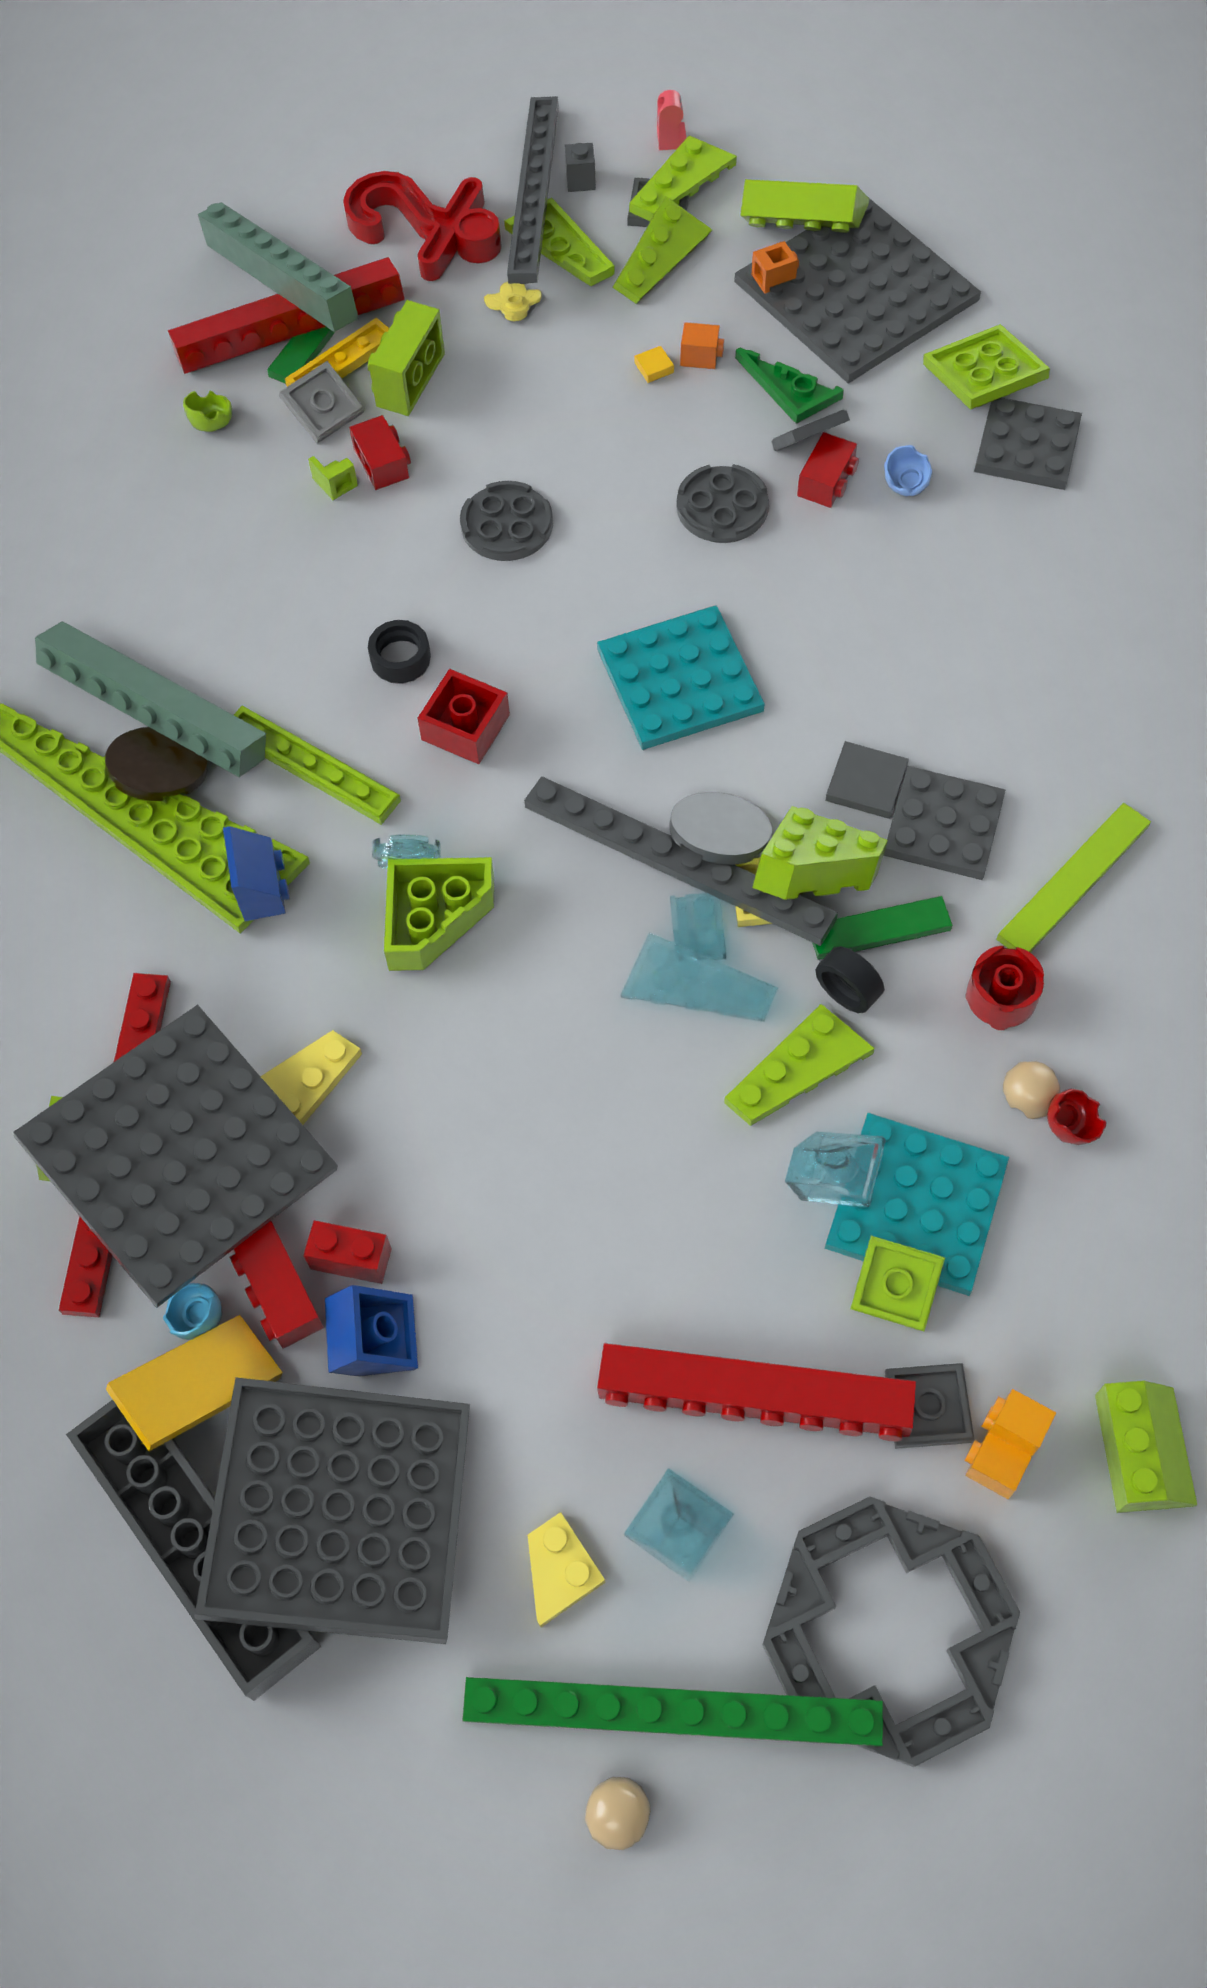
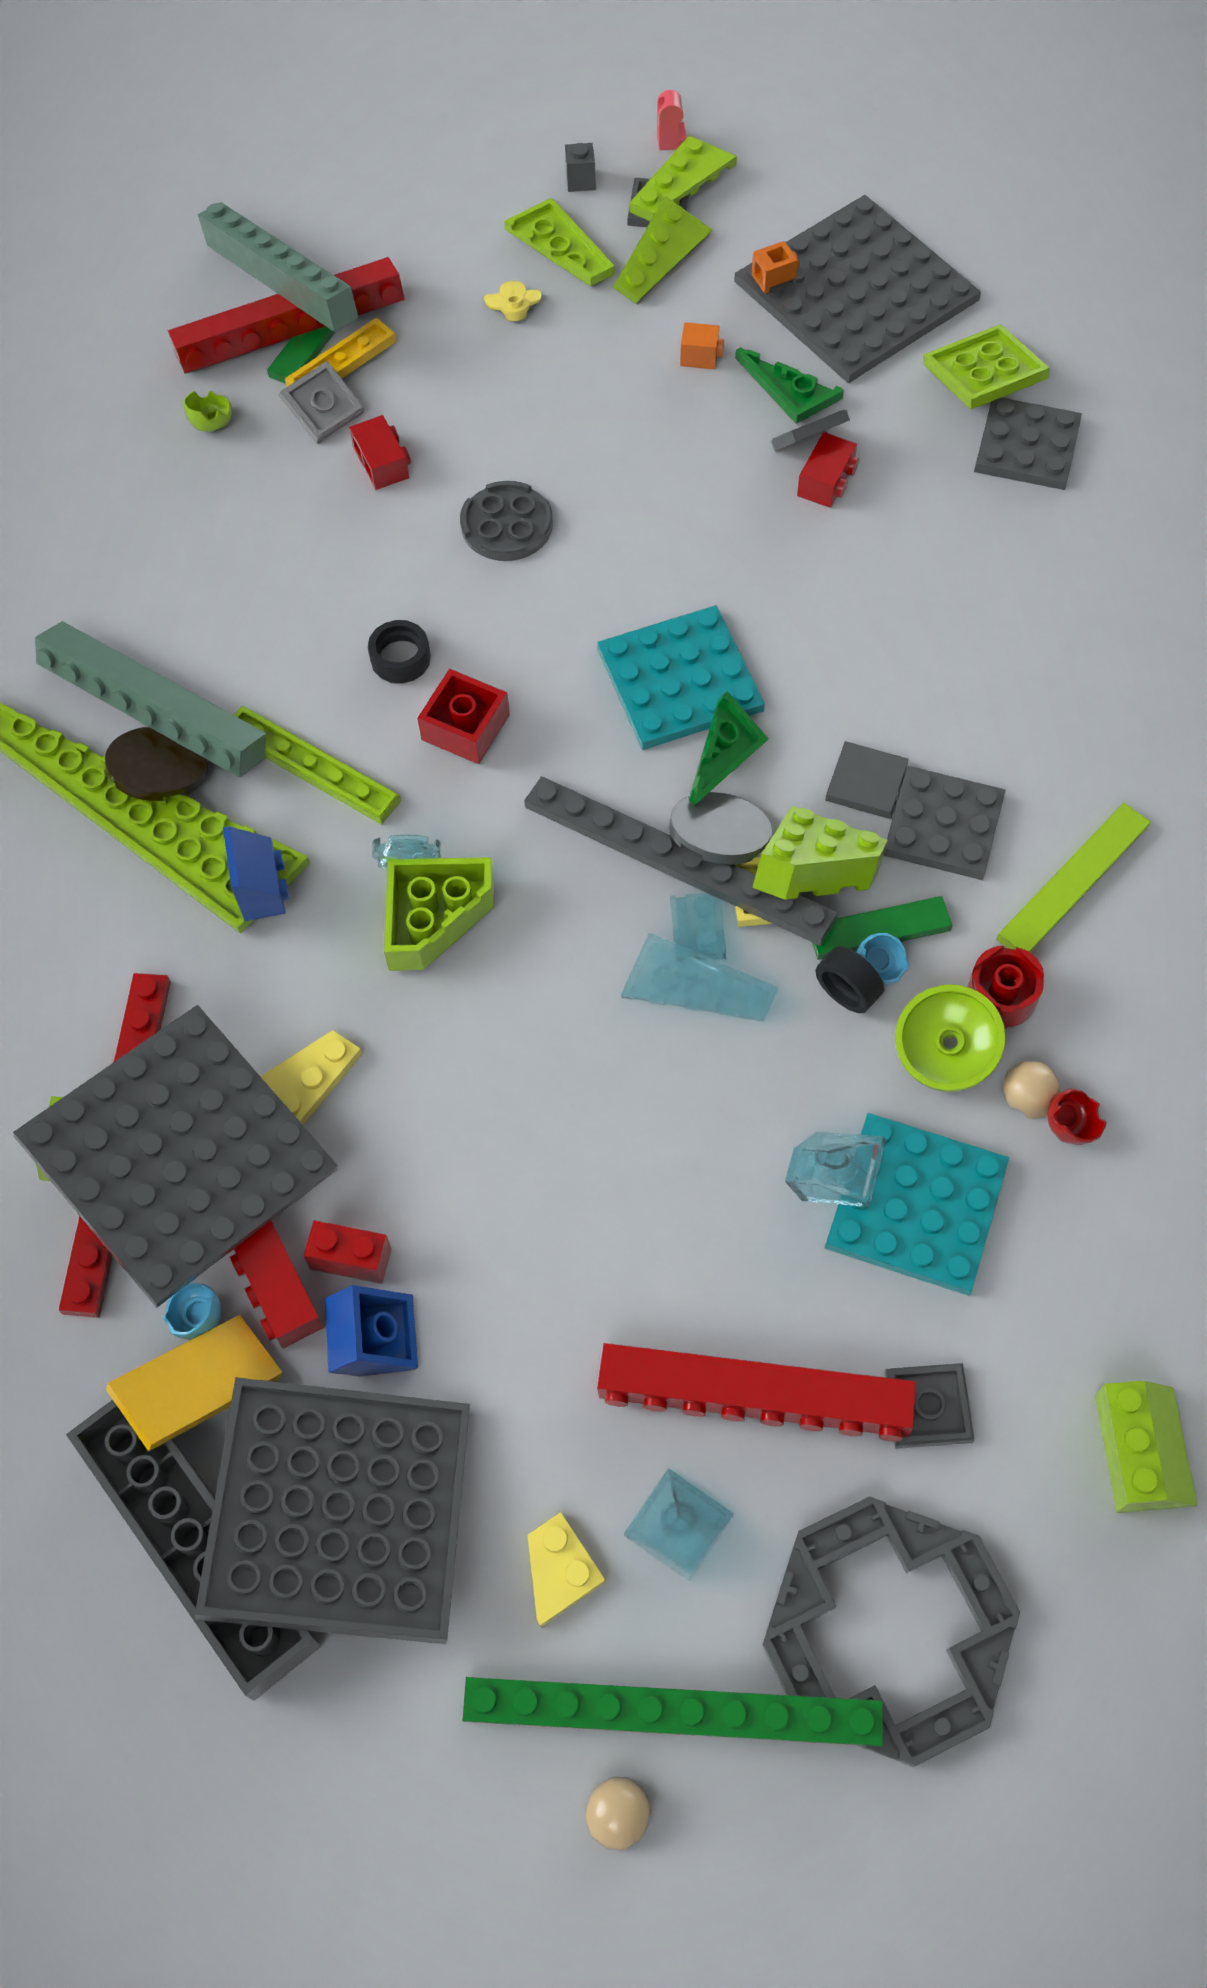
(335, 477): lime panel -> none
(406, 357): lime brick -> none
(458, 227): red piece -> none
(533, 191): dark grey plate -> none
(654, 364): yellow tile -> none
(722, 503): dark grey tile -> none
(728, 744): none -> green wing
(803, 204): lime slope -> none
(804, 1059): lime wing -> none
(885, 955): none -> medium azure hair
(897, 1283): lime tile -> none
(907, 471): light blue hair -> none
(945, 1014): none -> lime dish
(1013, 1436): light orange brick -> none

